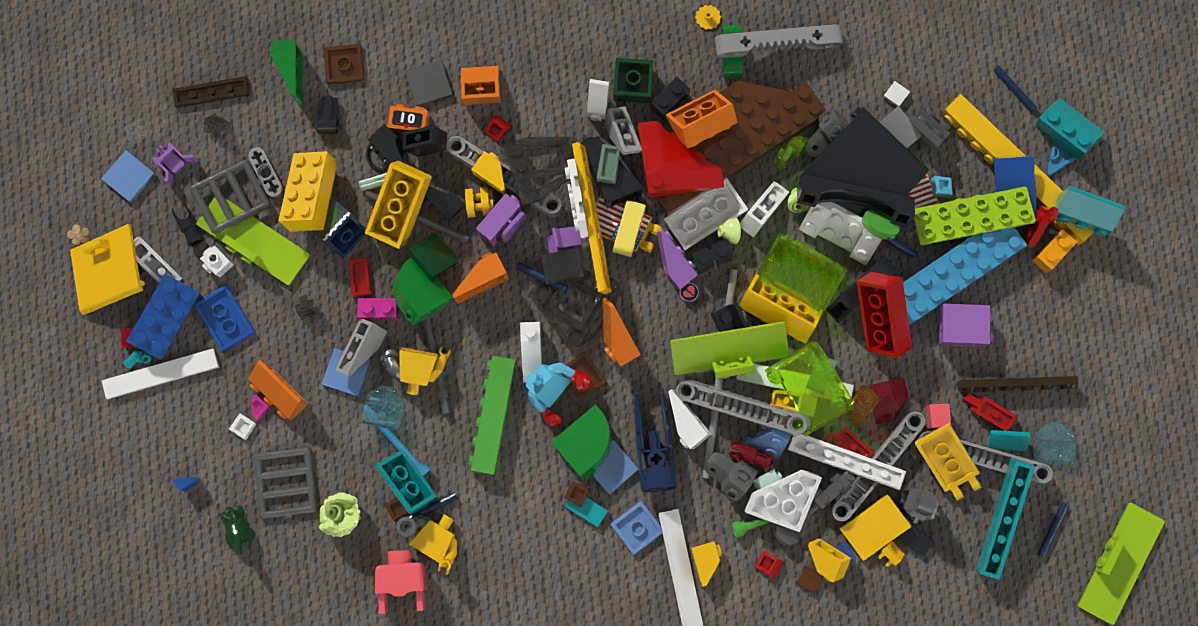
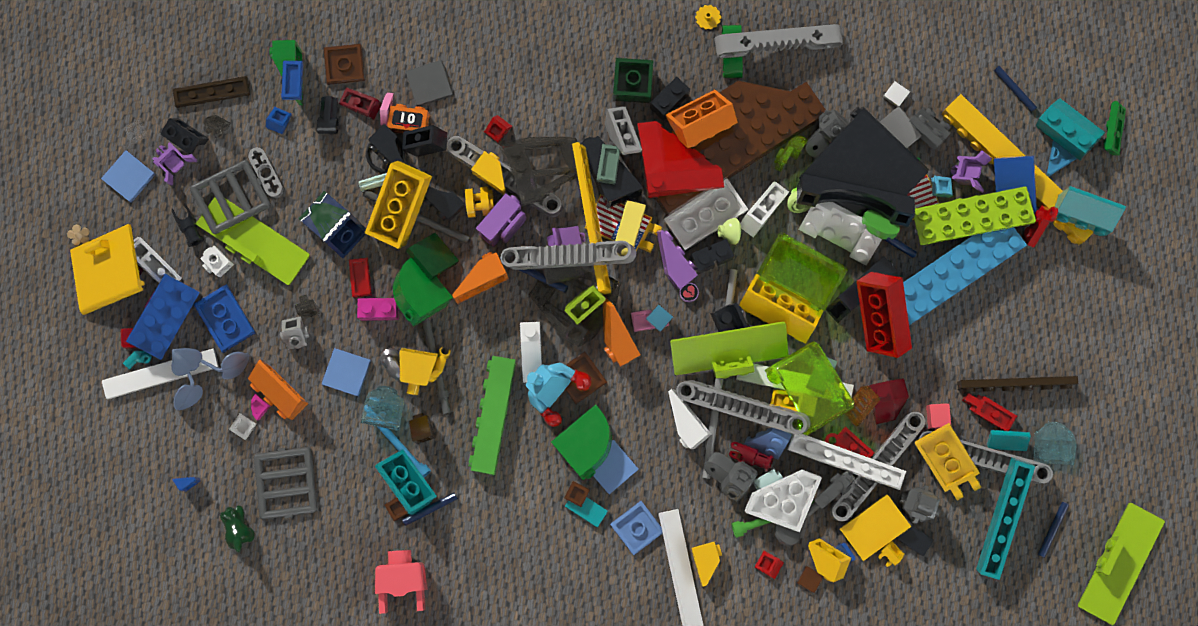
(183, 135): none -> black bracket
(188, 360): none -> sand blue plant
(278, 120): none -> blue slope
(292, 80): none -> blue tile
(294, 333): none -> light grey brick
(308, 191): yellow brick -> none
(339, 514): yellowish green hair -> none
(360, 103): none -> dark red slope
(361, 346): light grey slope -> none
(385, 108): none -> bright pink tile
(421, 428): none -> dark brown slope
(433, 539): yellow torso -> none
(480, 85): orange slope -> none
(568, 255): none -> light grey gear
(576, 199): white plate -> none
(584, 304): none -> lime slope
(597, 99): white slope -> none
(639, 321): none -> bright pink tile
(656, 477): dark blue piece -> none
(659, 318): none -> medium azure tile
(965, 325): medium lavender brick -> none
(970, 169): none -> medium lavender piece
(1054, 251): light orange brick -> none
(1115, 128): none -> green hinge

